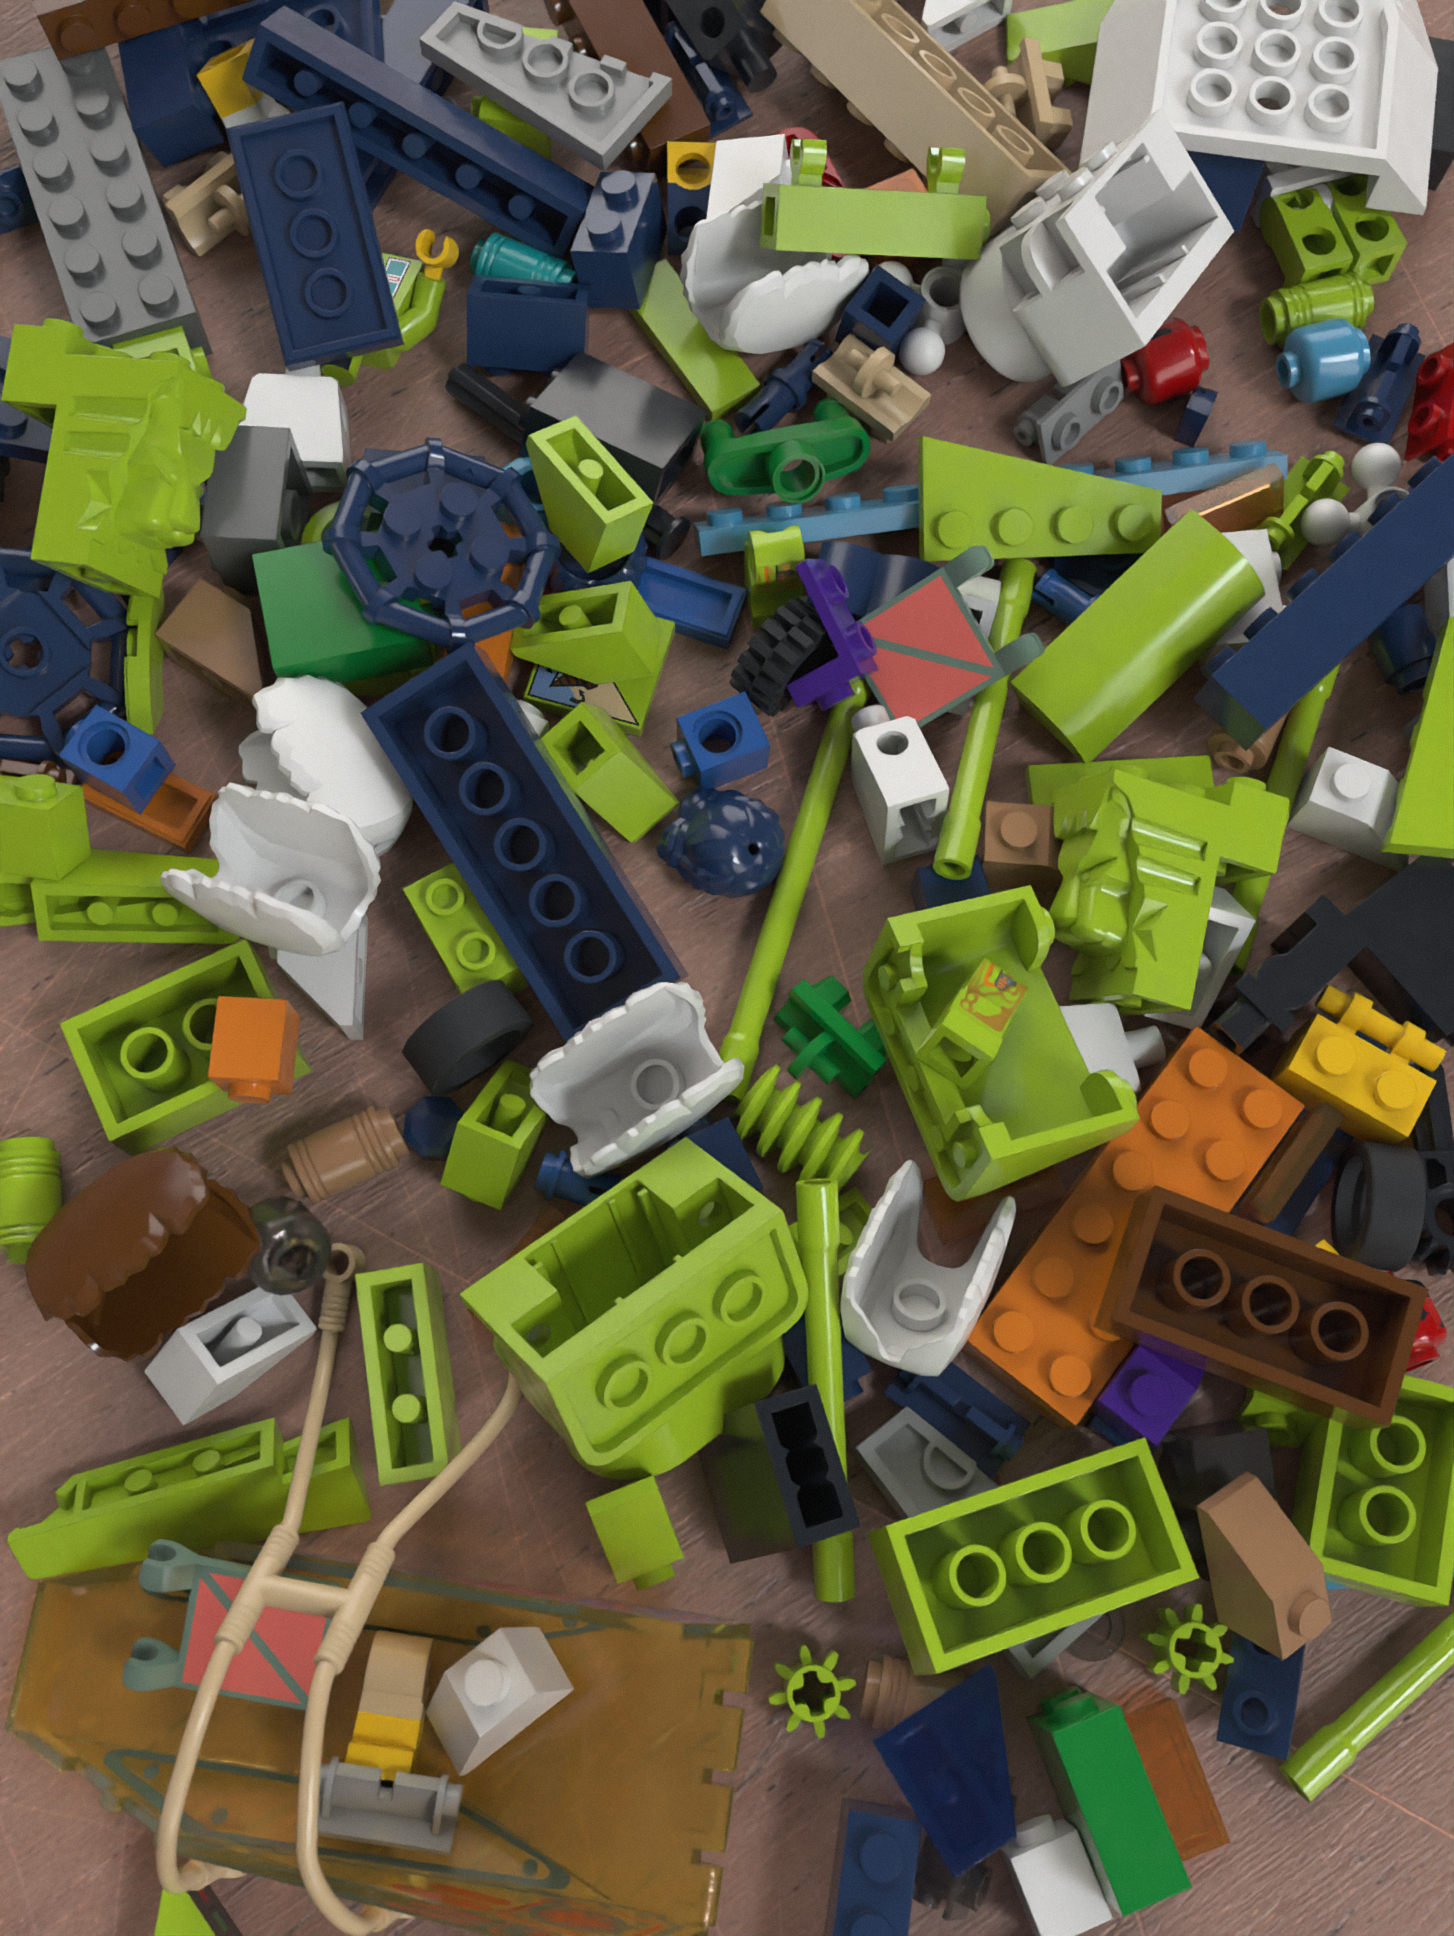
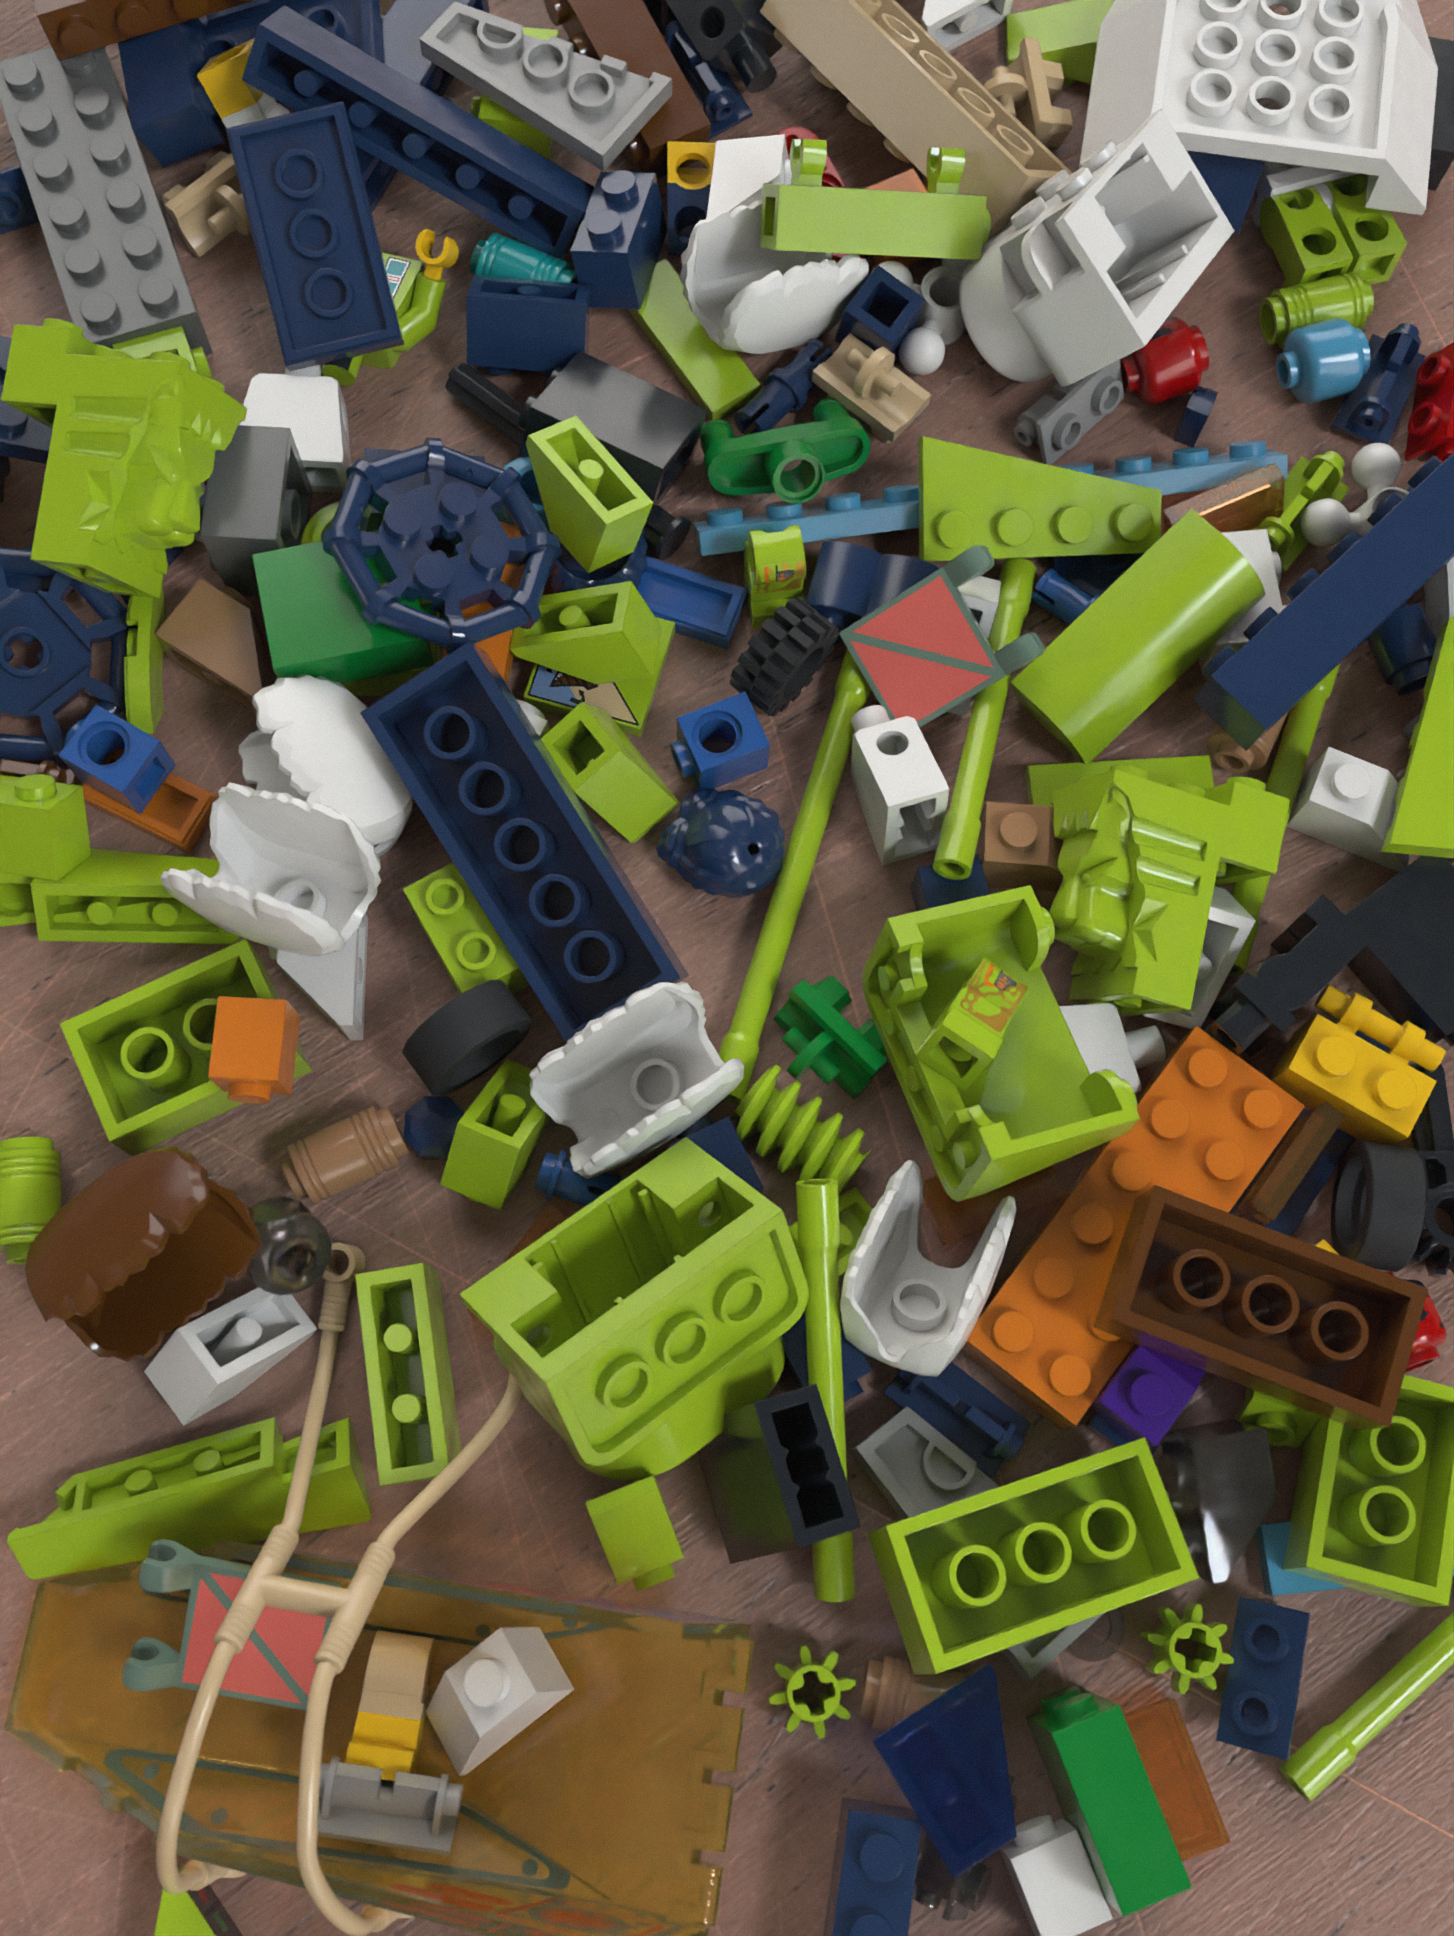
(852, 640): dark purple bracket -> none
(1262, 1569): medium nougat slope -> none

